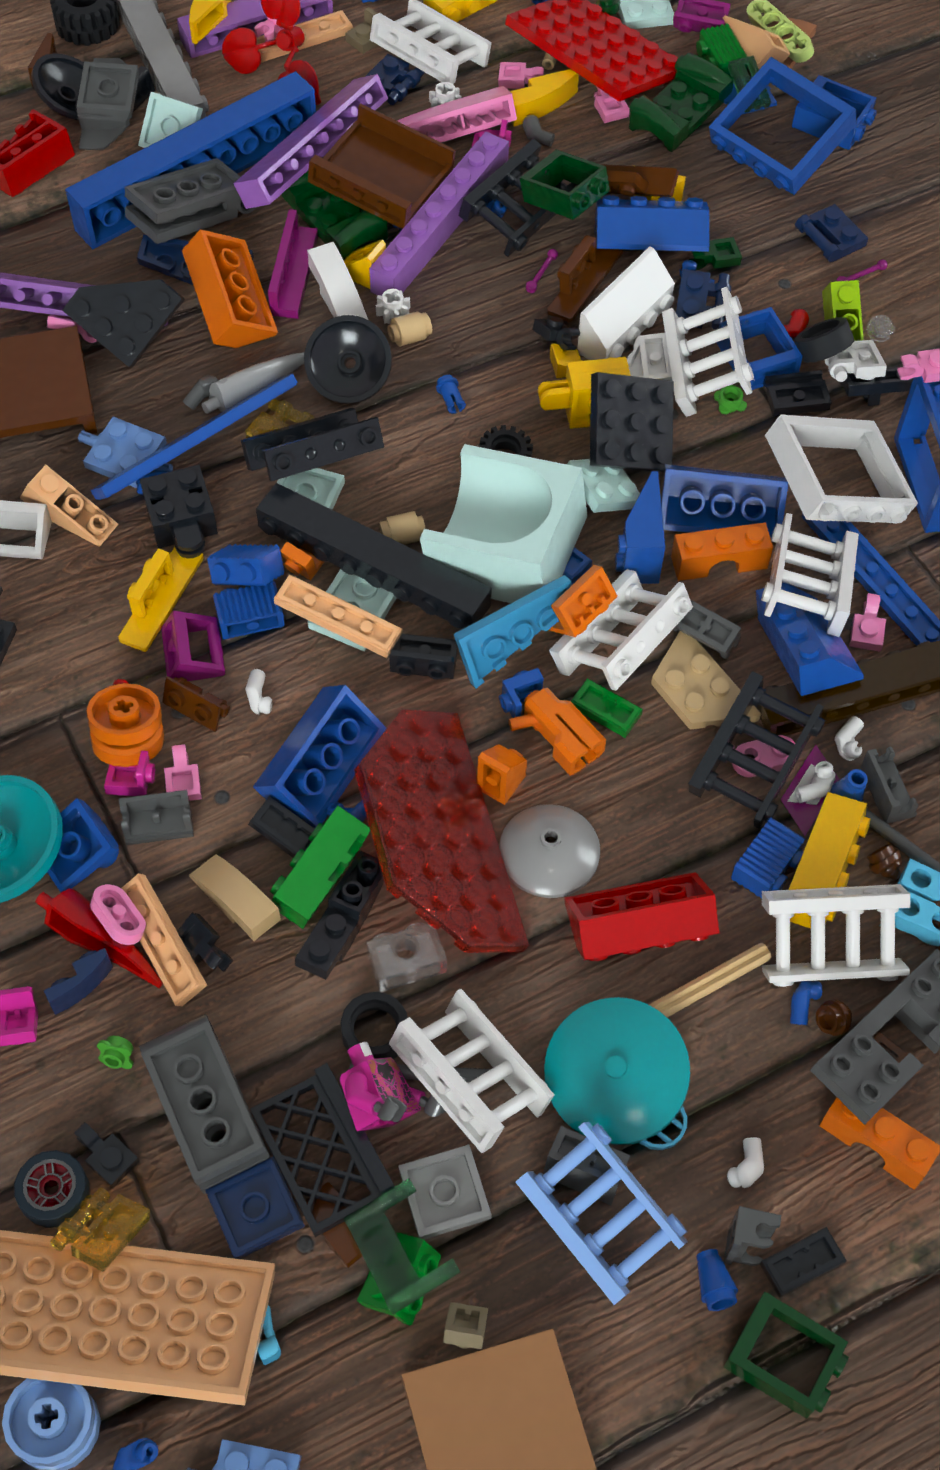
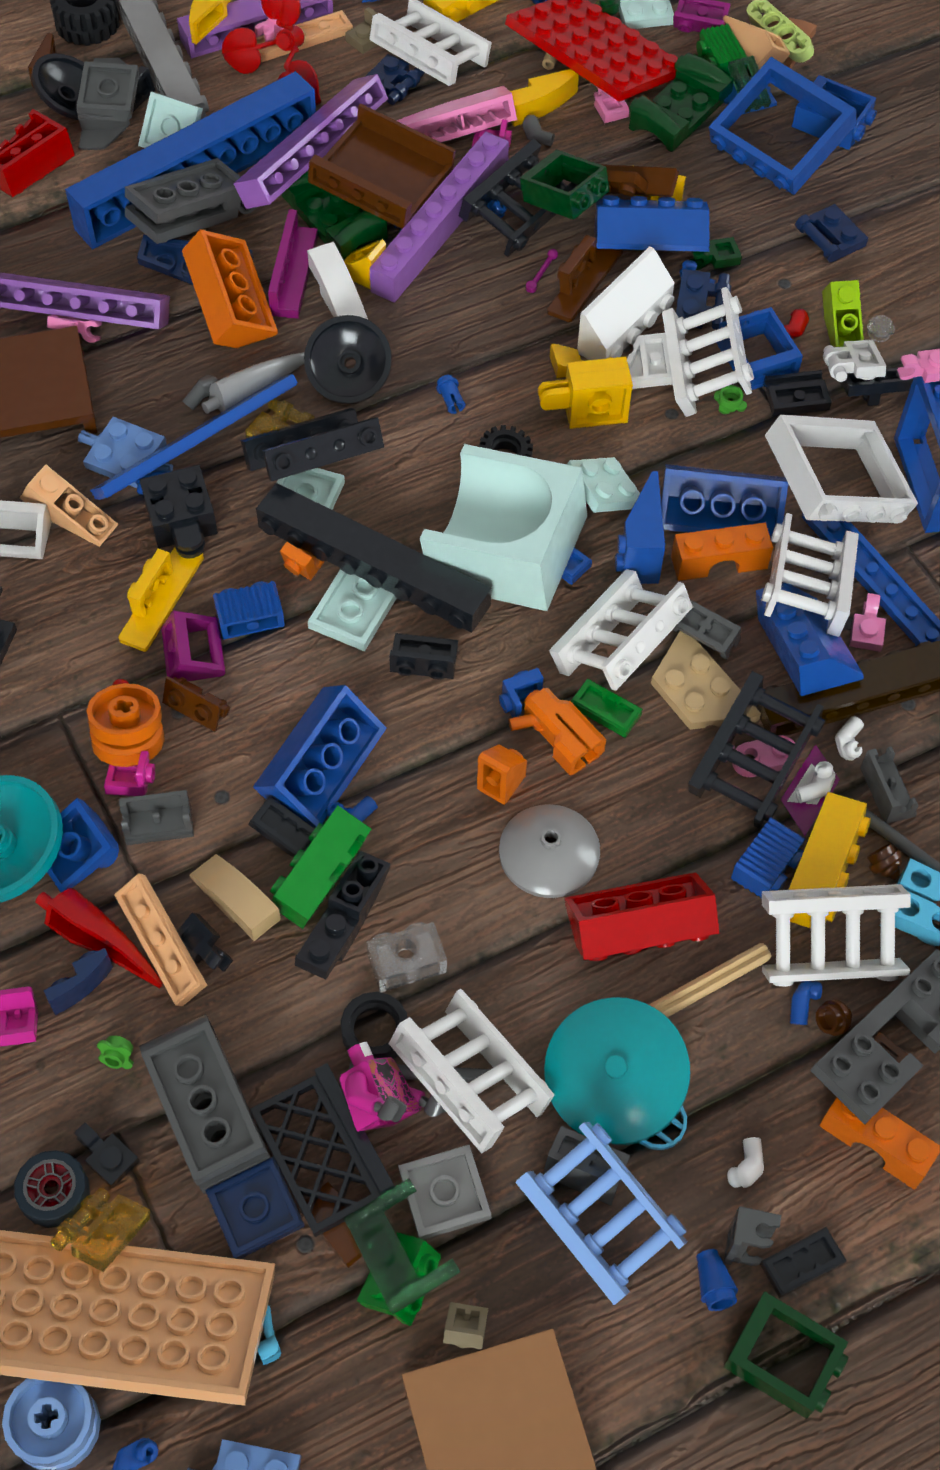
(121, 916): bright pink plate -> none
(124, 314): black plate -> none
(183, 775): bright pink plate -> none
(246, 565): blue brick -> none
(254, 693): white arm -> none
(338, 616): light nougat tile -> none
(392, 305): white gear -> none
(403, 528): tan brick -> none
(409, 328): tan brick -> none
(437, 832): clear red plate -> none
(443, 93): white gear -> none
(497, 636): dark azure wing -> none
(515, 74): bright pink plate -> none
(555, 330): black plate -> none
(583, 602): orange bracket -> none
(631, 422): black plate -> none
(824, 339): black tyre -> none
(851, 785): blue cone -> none
(881, 265): magenta hinge -> none

